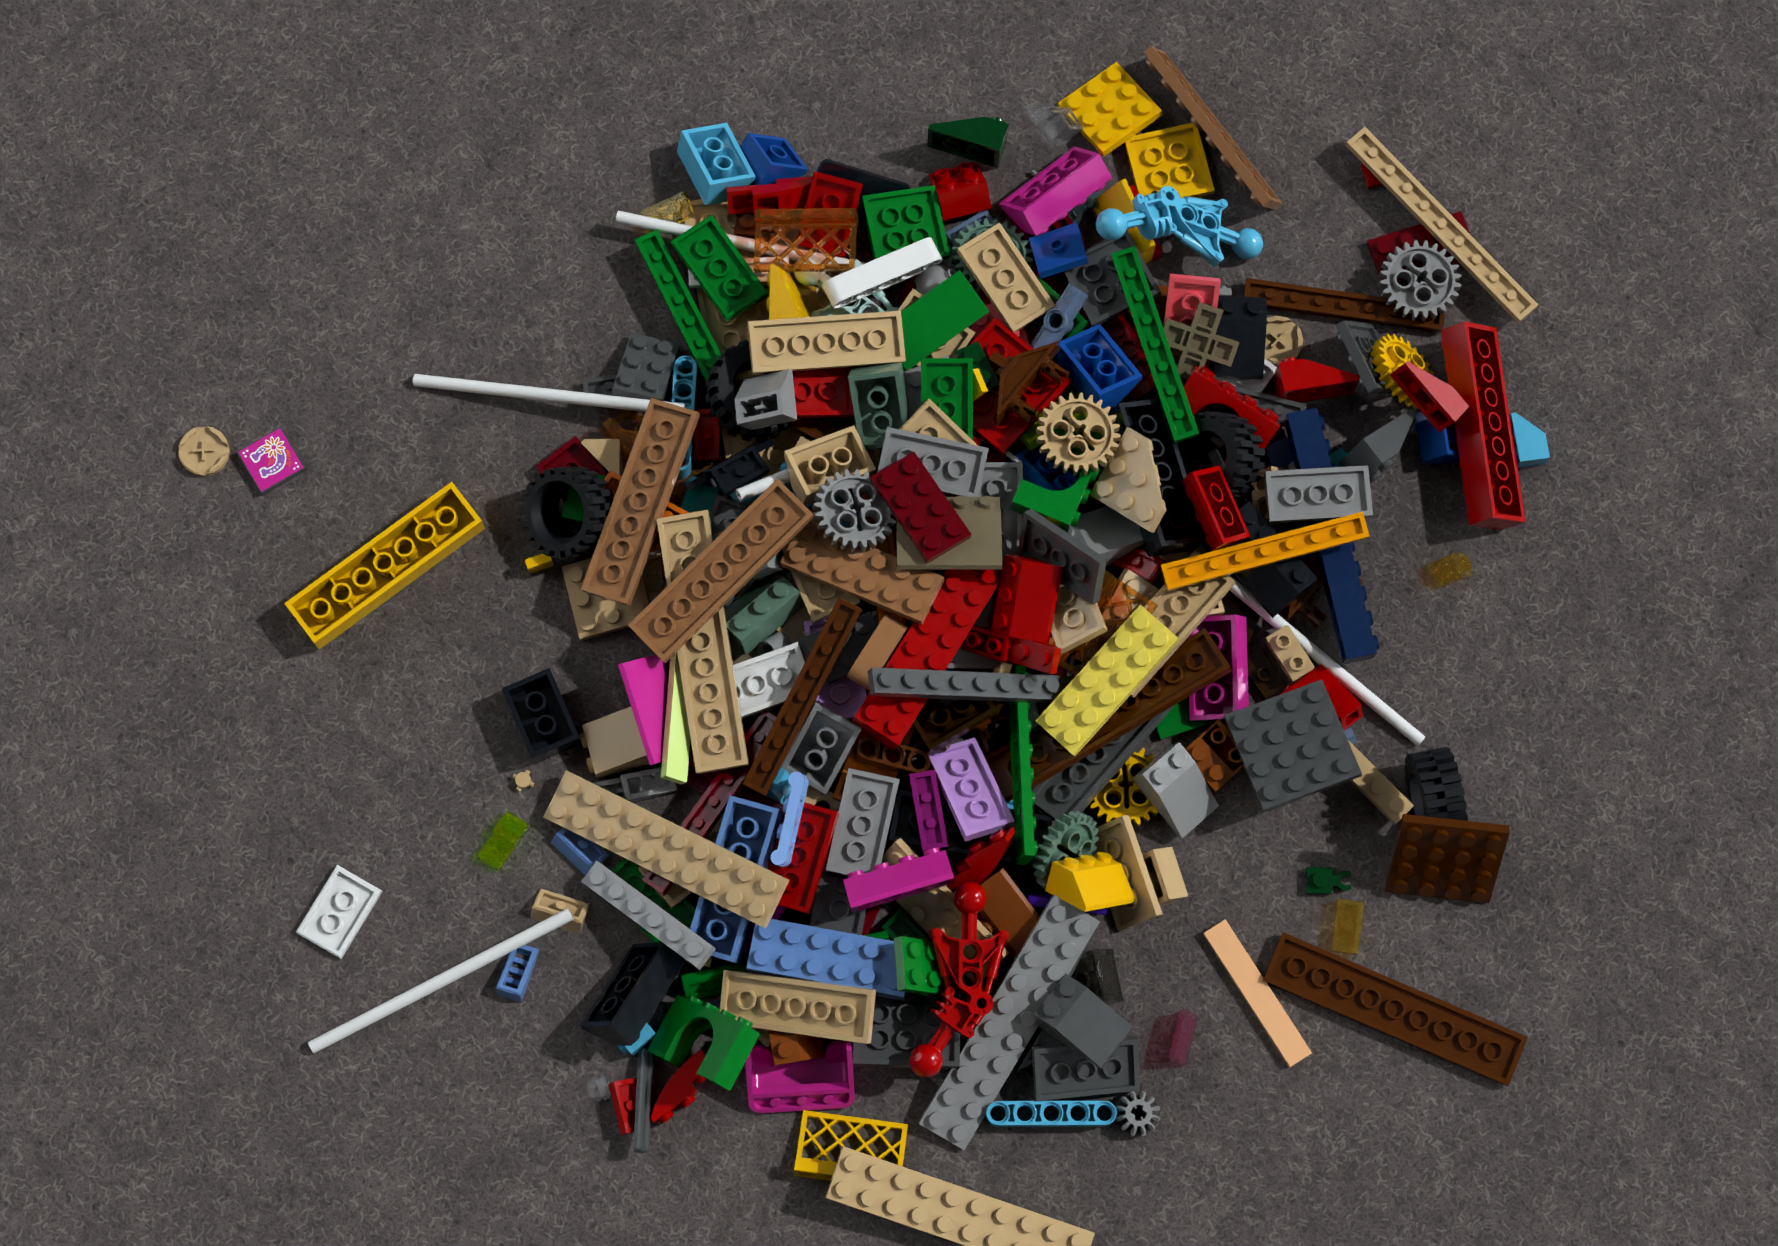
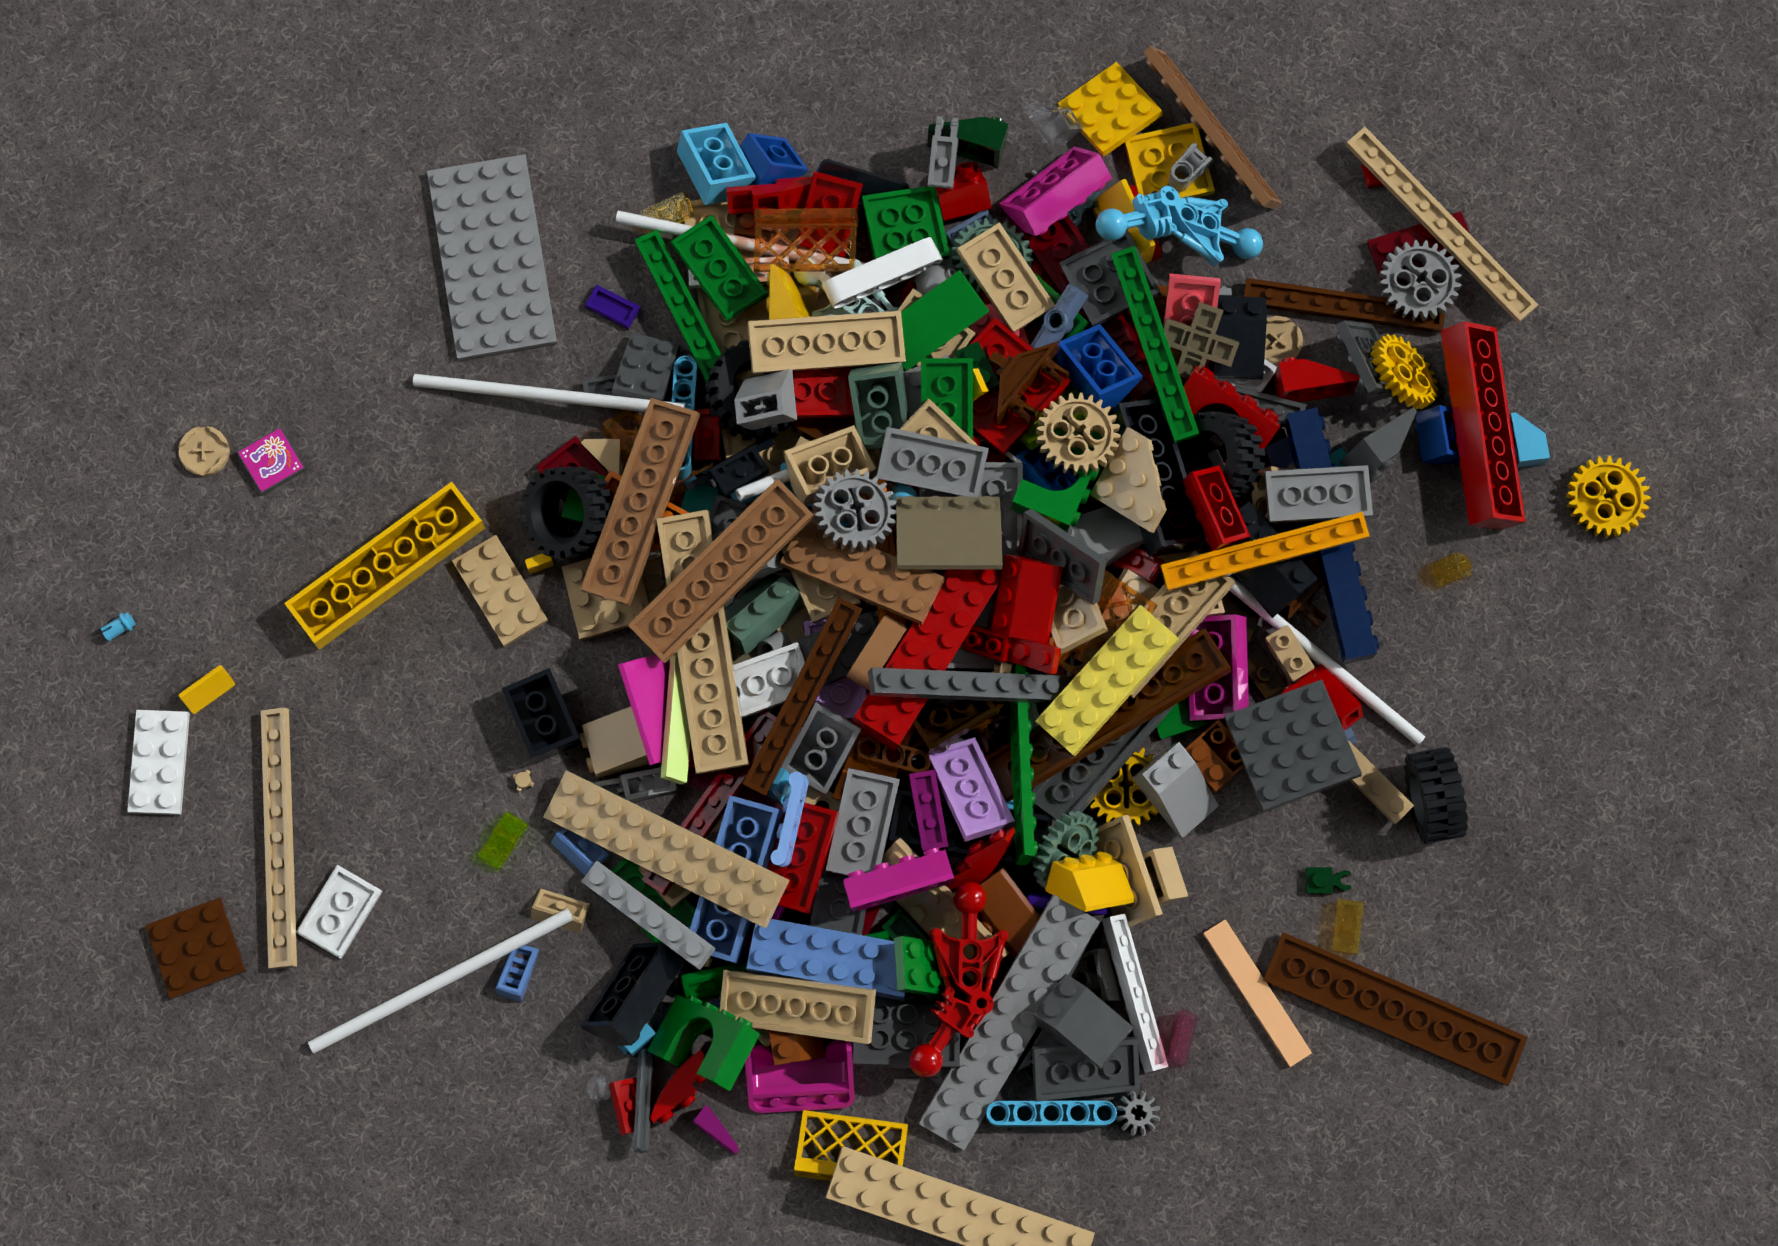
(118, 626): none -> medium azure pin
(158, 762): none -> white plate
(195, 948): none -> reddish brown plate
(207, 689): none -> yellow slope
(278, 838): none -> tan plate
(491, 257): none -> light grey plate
(500, 590): none -> tan plate
(612, 307): none -> dark purple tile
(712, 1126): none -> magenta slope
(920, 507): dark red plate -> none
(943, 156): none -> light grey hinge
(1058, 250): blue plate -> none
(1134, 992): none -> white plate
(1192, 165): none -> light grey piece
(1432, 396): red slope -> none
(1446, 858): reddish brown plate -> none
(1628, 487): none -> yellow gear

